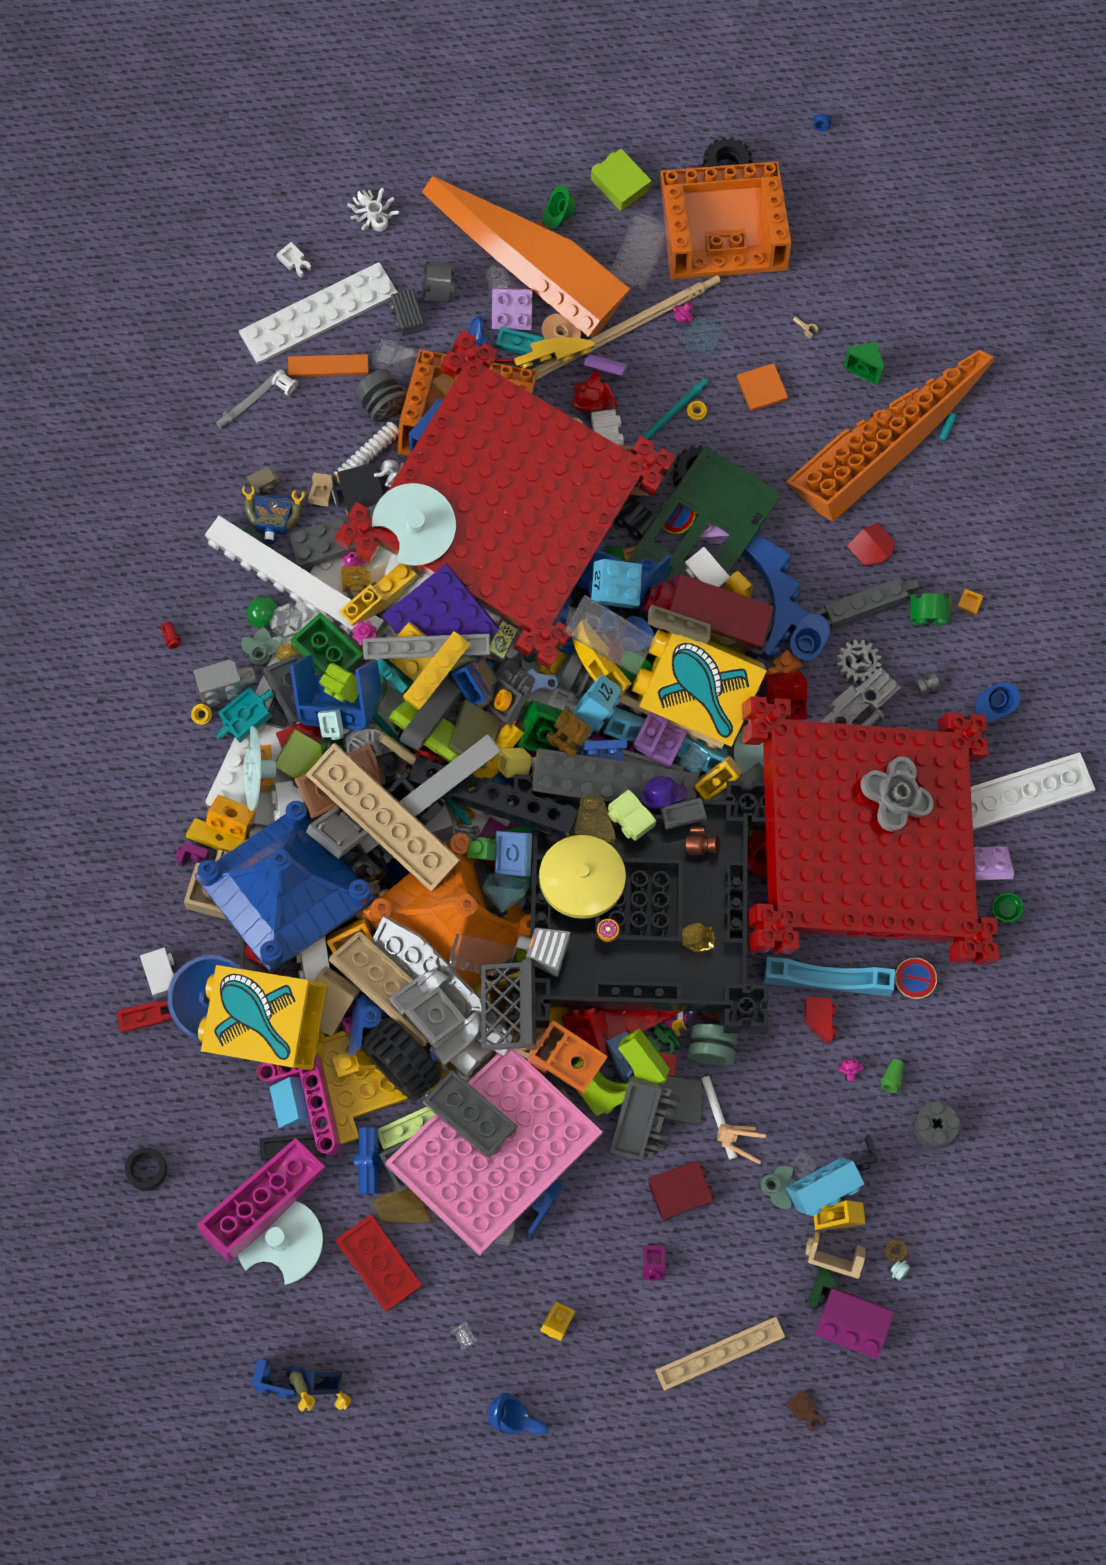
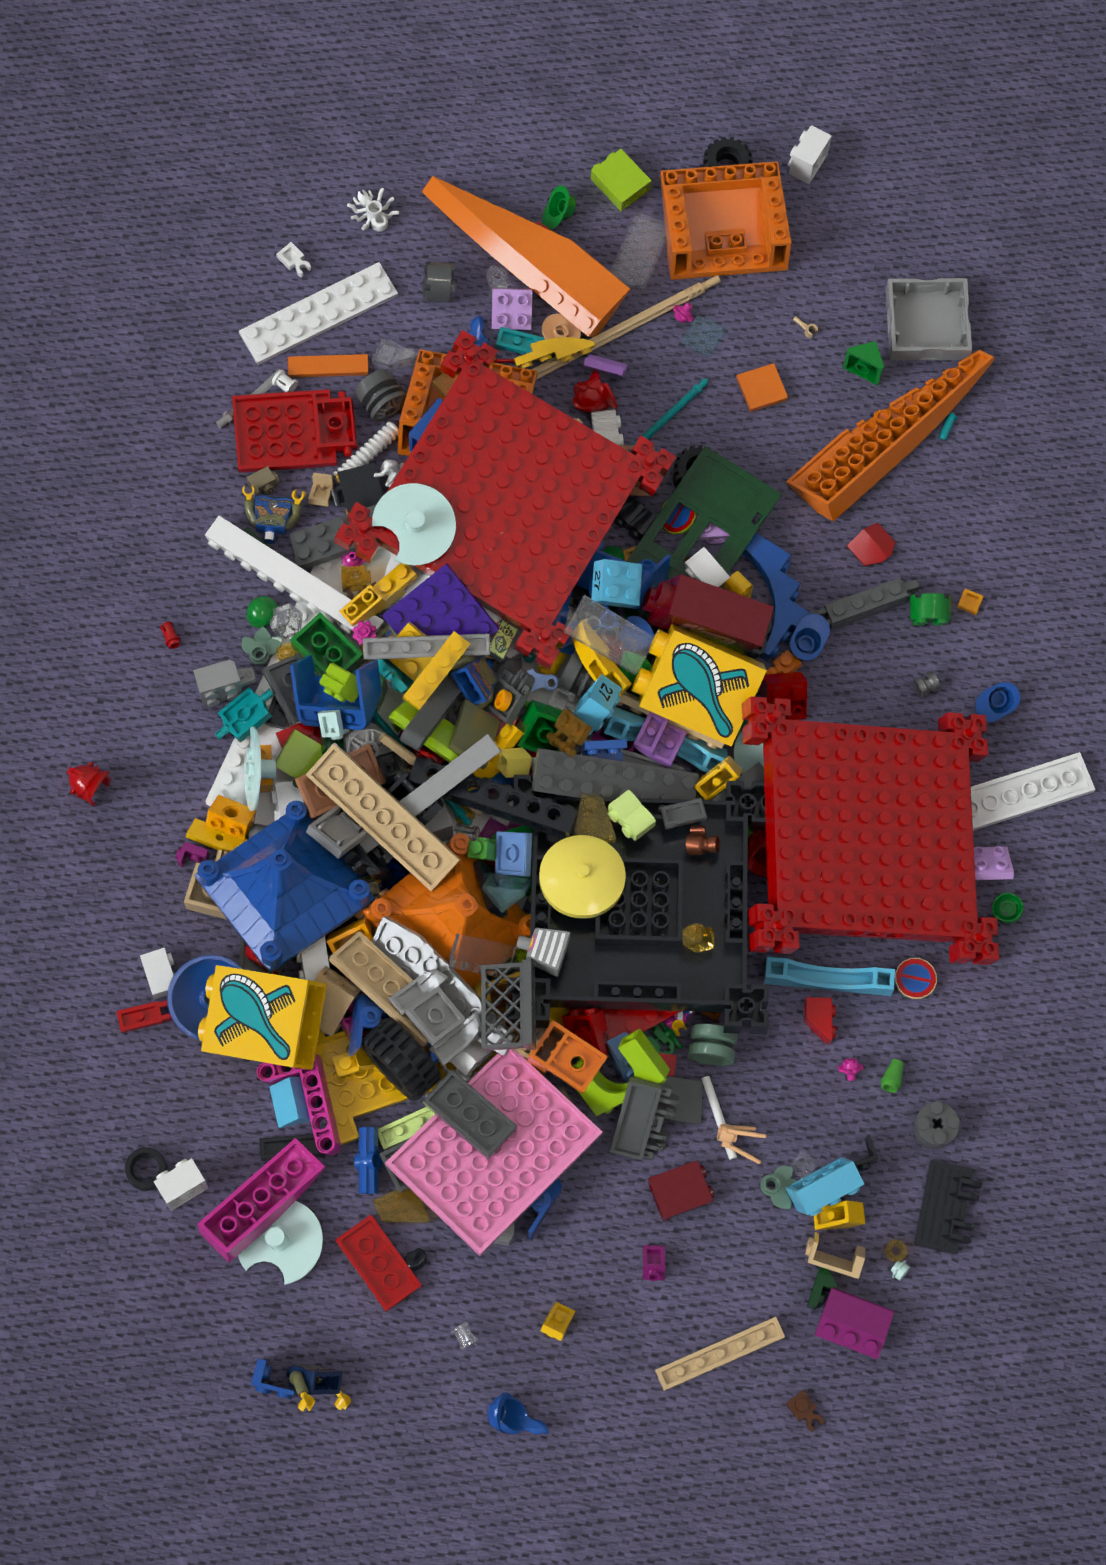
(85, 781): none -> red helmet
(180, 1184): none -> white brick
(195, 714): yellow plate -> none
(293, 429): none -> red plate
(407, 312): dark grey brick -> none
(416, 1259): none -> black piece
(608, 930): tile -> none
(662, 792): dark purple piece -> none
(679, 624): dark tan plate -> none
(694, 759): clear light blue slope -> none
(697, 405): yellow plate -> none
(809, 154): none -> white brick
(821, 122): blue plate -> none
(853, 701): light grey piece -> none
(855, 653): light grey gear -> none
(896, 794): light grey plant -> none
(928, 319): none -> light grey tile
(942, 1206): none -> black hinge

